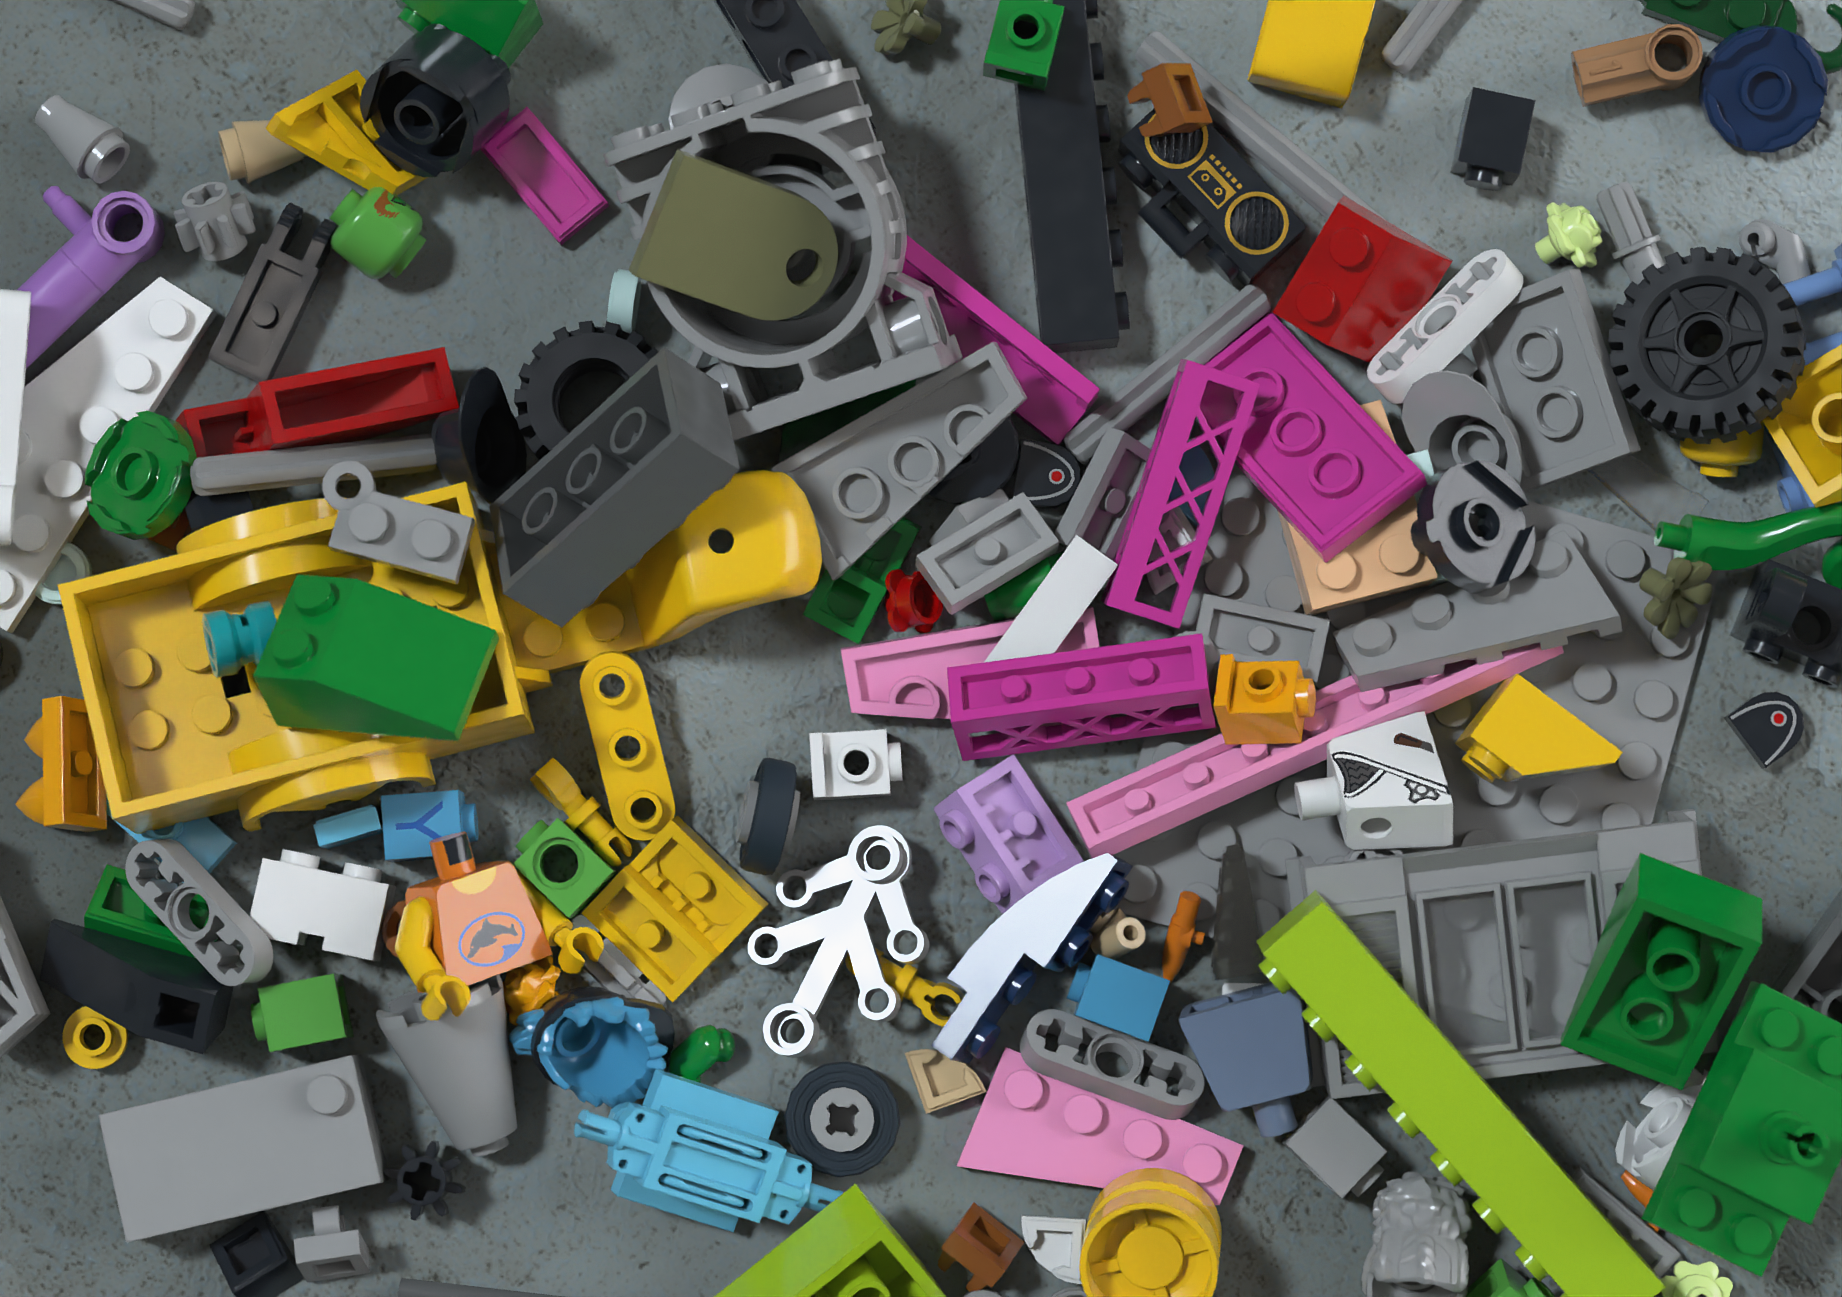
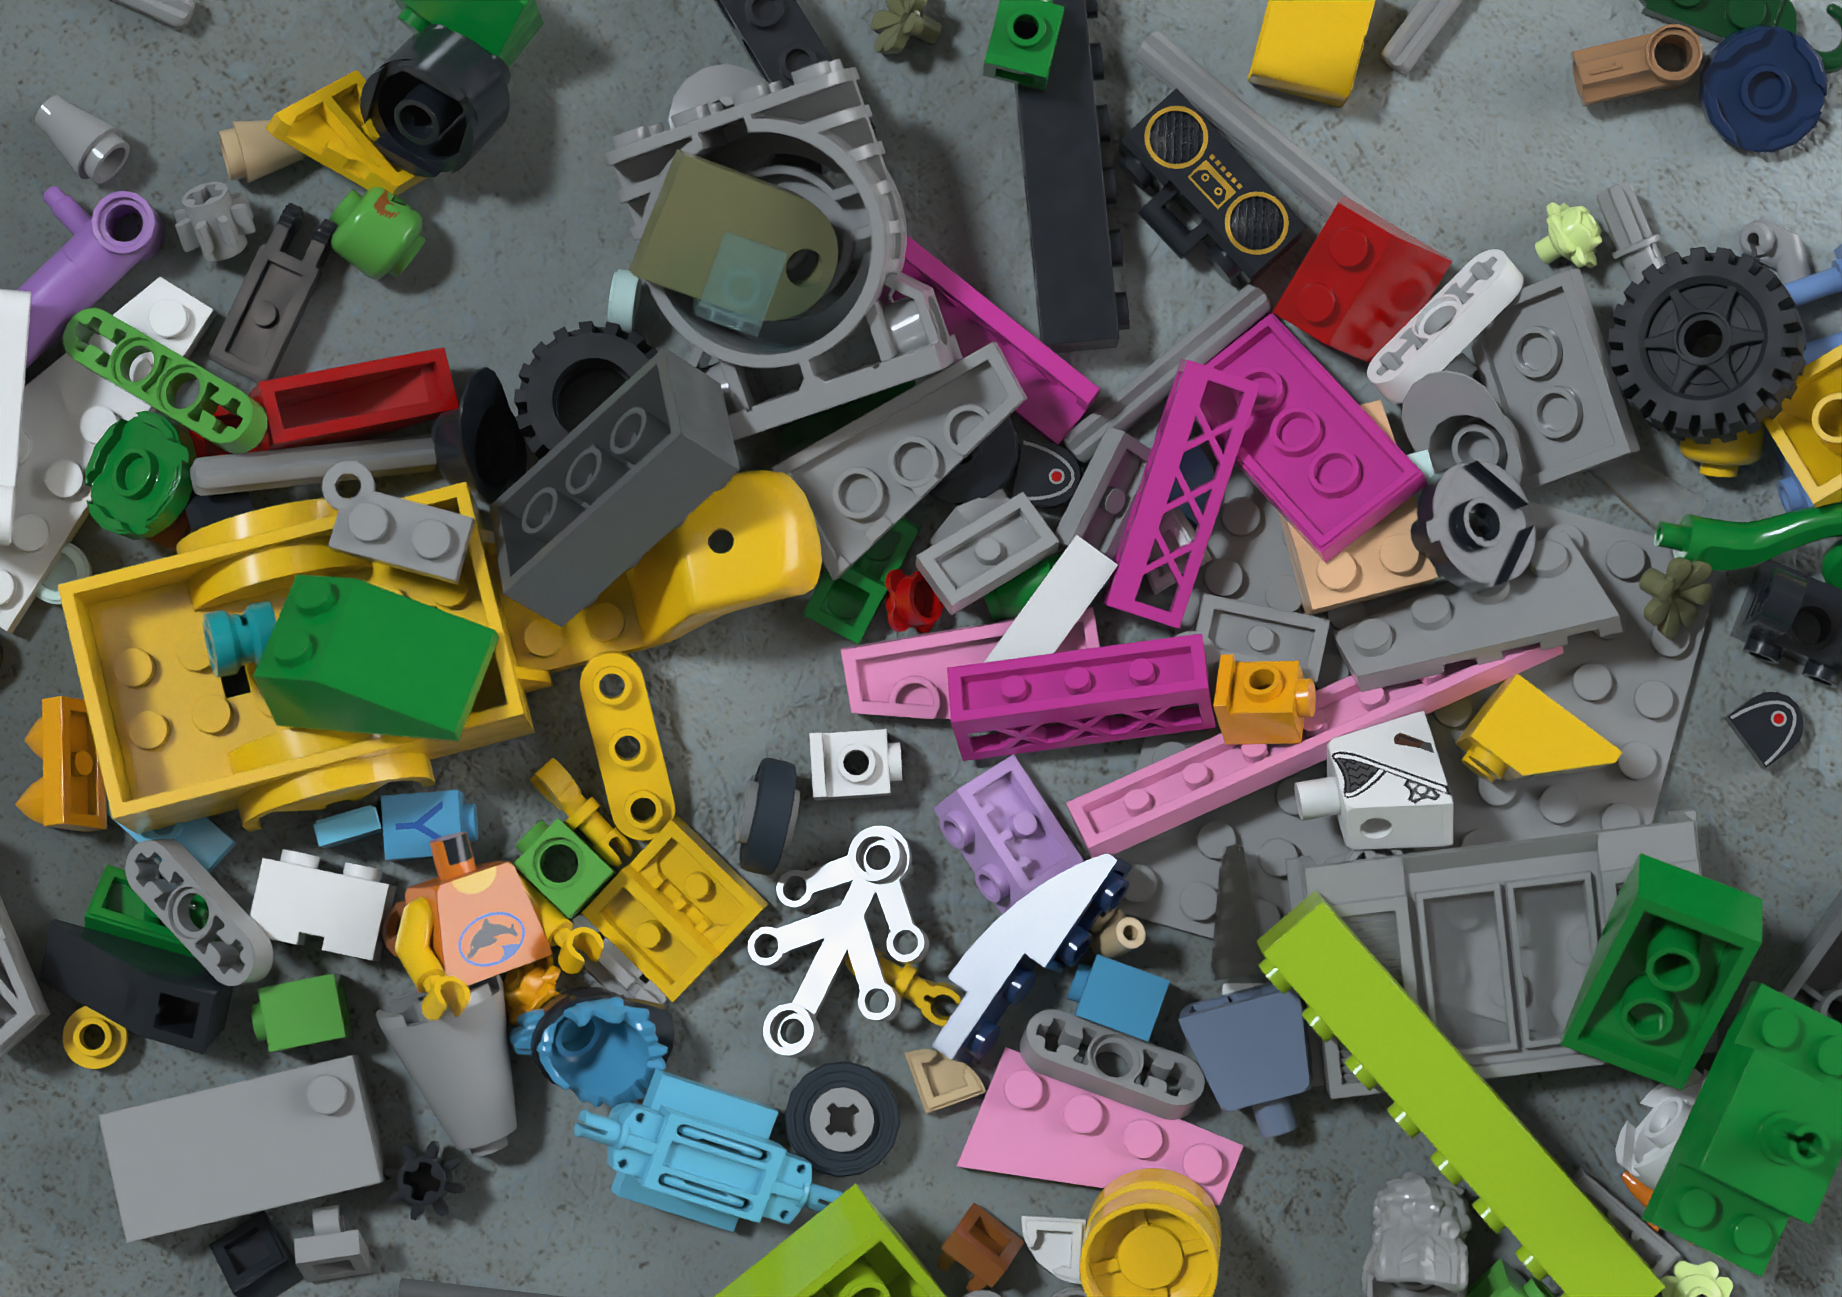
(164, 380): none -> bright green beam
(544, 176): dark pink tile -> none
(701, 1052): green arm -> none
(740, 284): none -> clear light blue bracket
(1175, 99): dark orange tile -> none
(1181, 934): orange helmet -> none
(1336, 1149): light grey brick -> none
(1492, 139): black brick -> none

